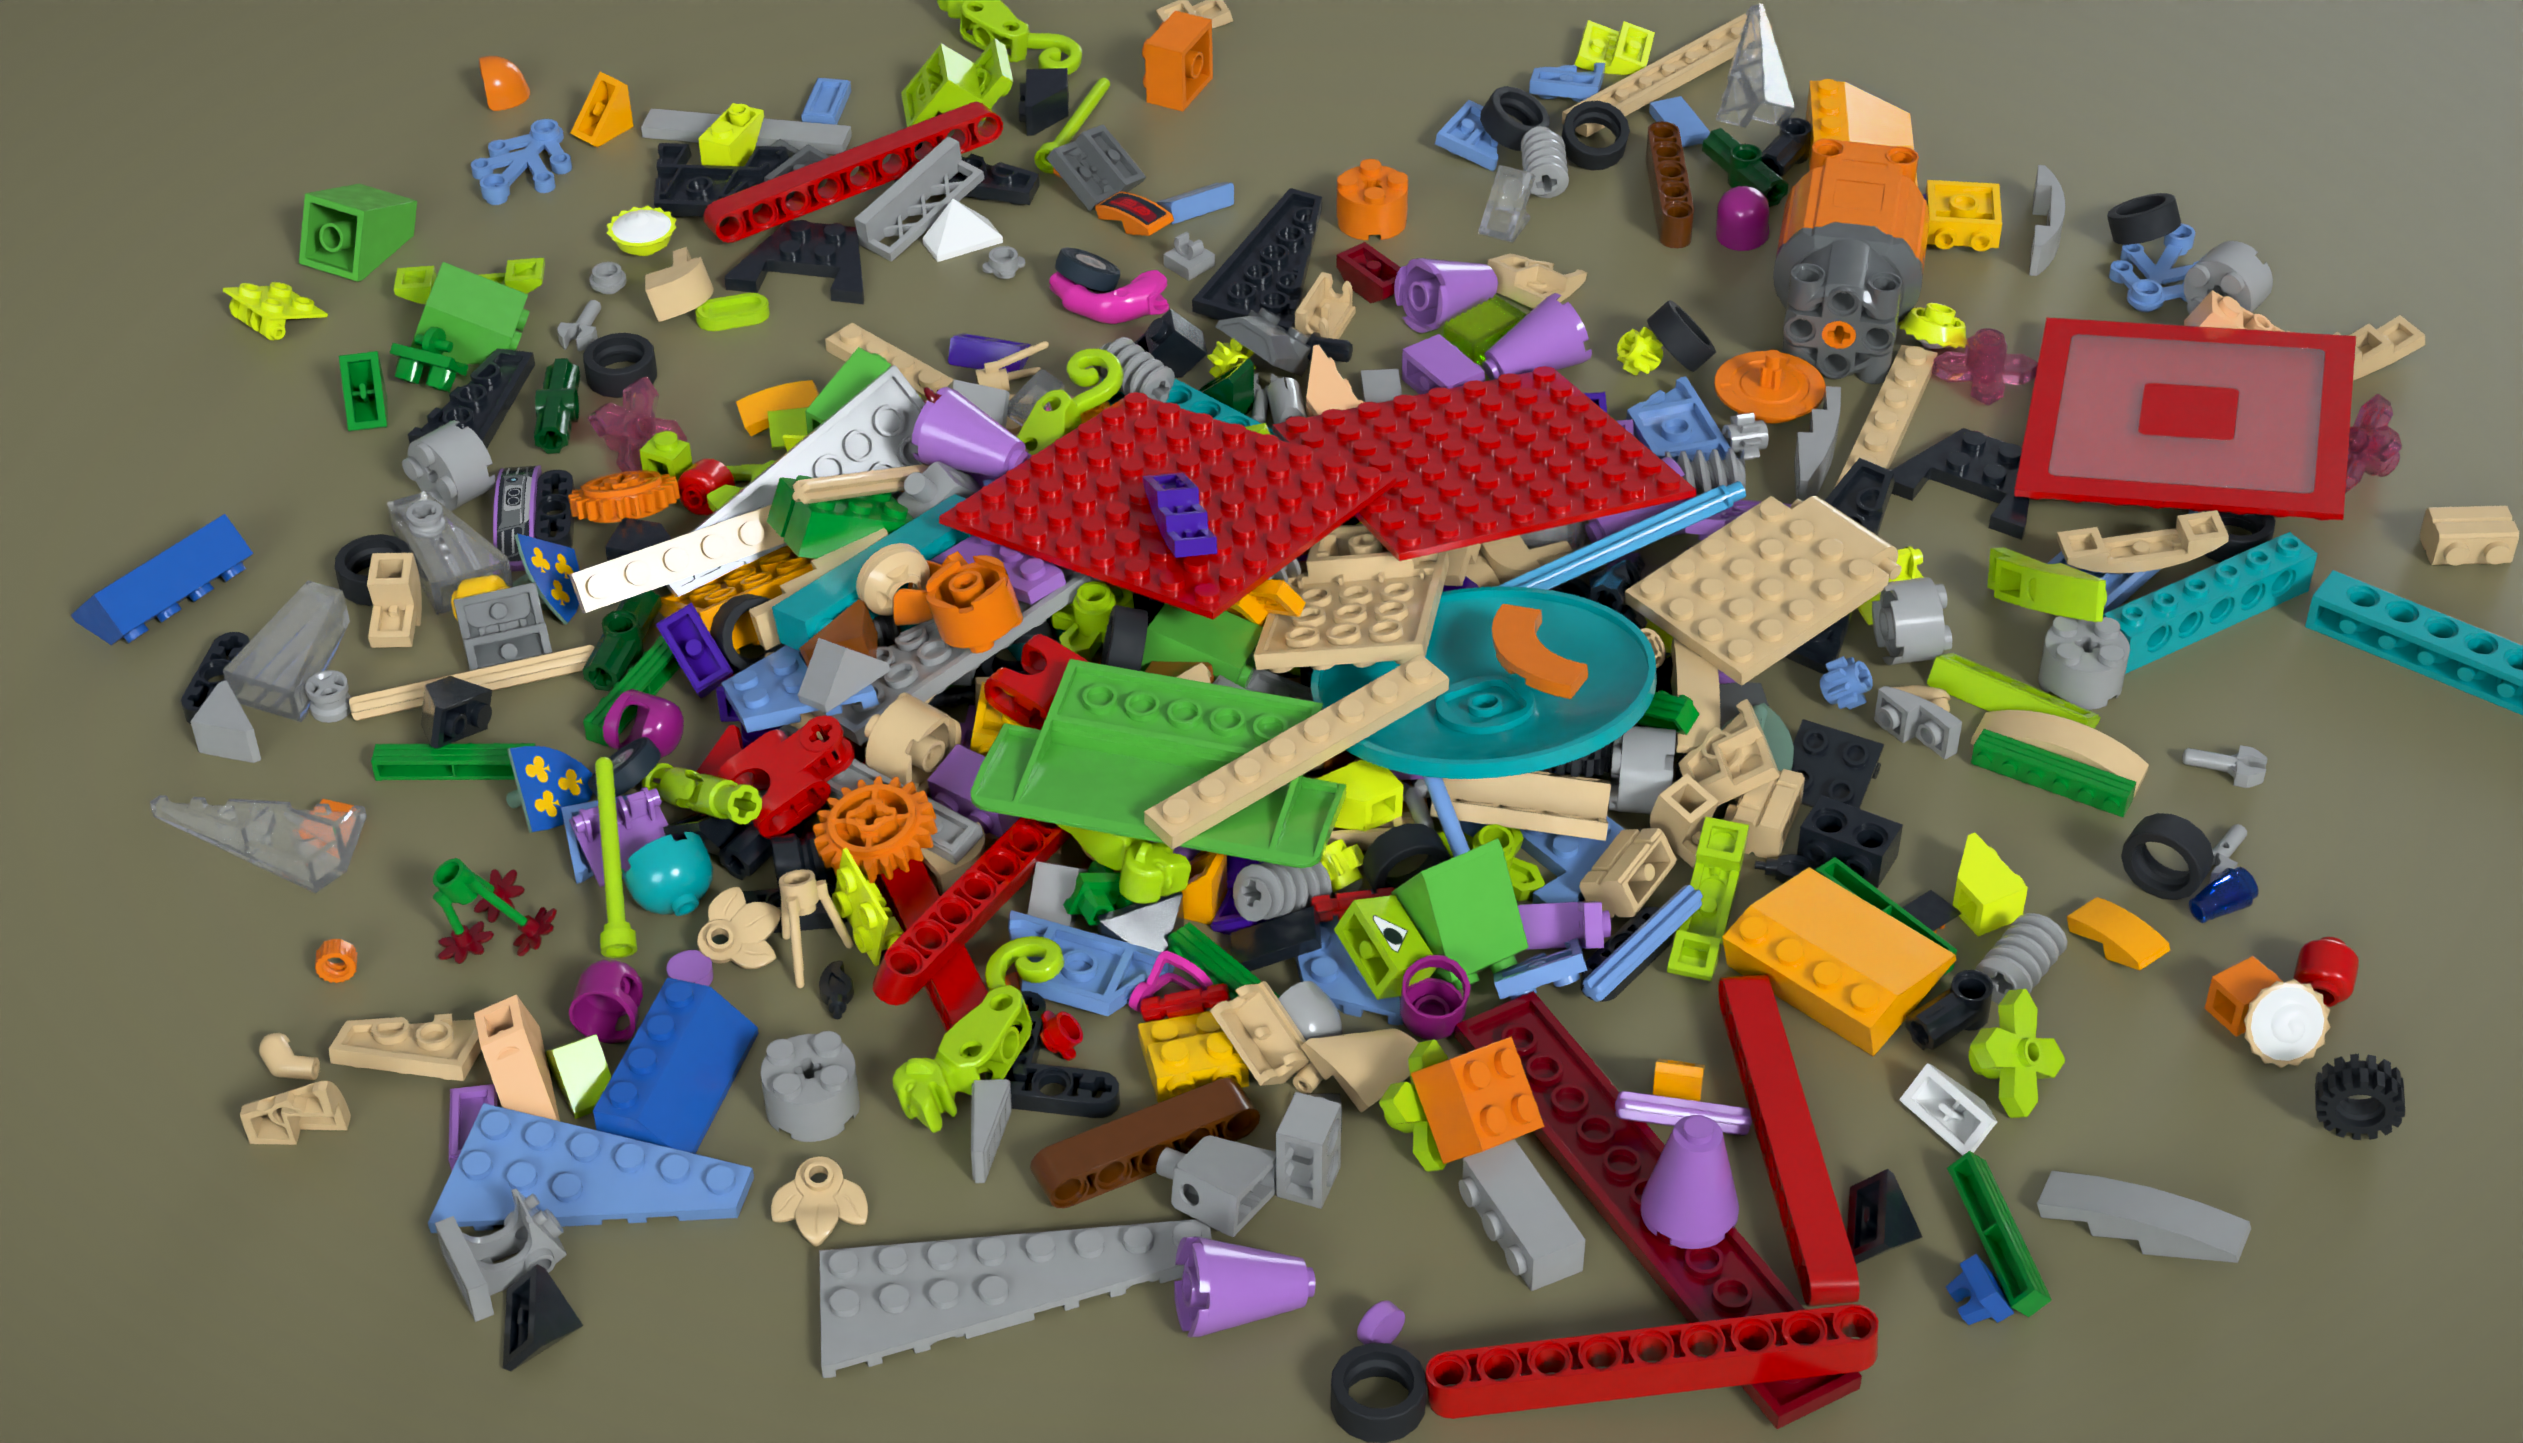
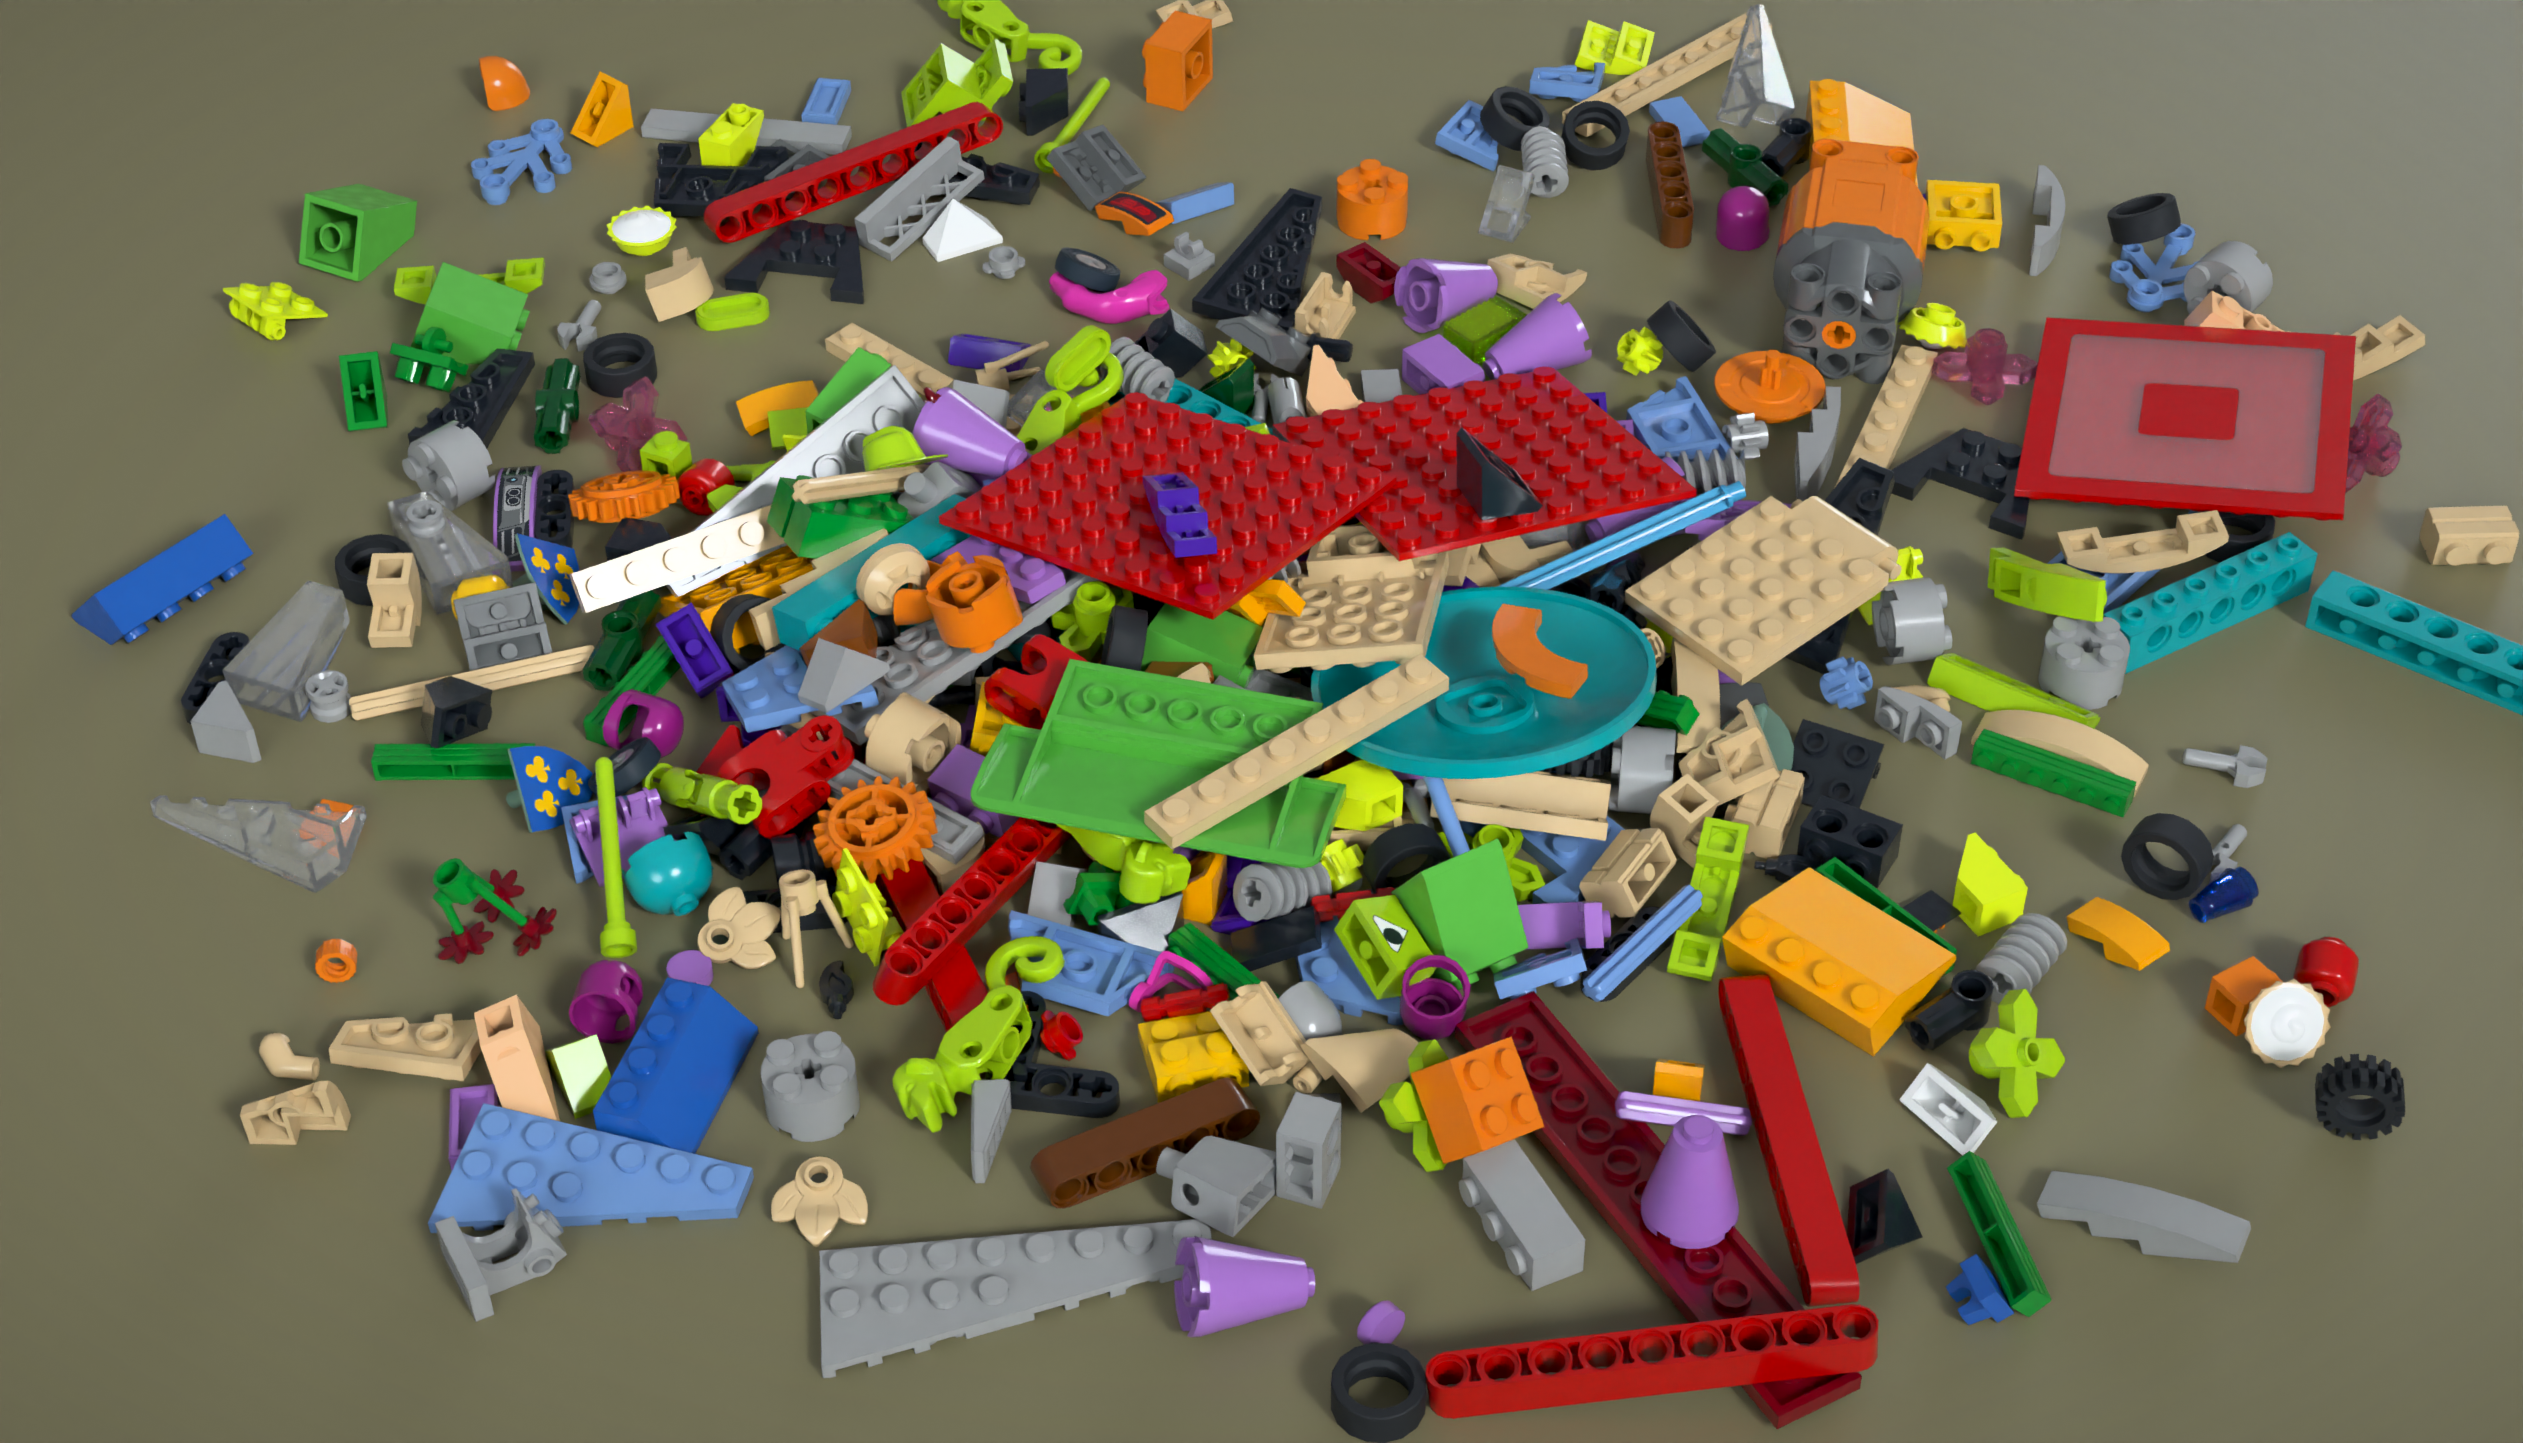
(535, 1317): black slope -> none
(893, 449): none -> lime piece
(1078, 358): none -> lime tile
(1489, 482): none -> black slope

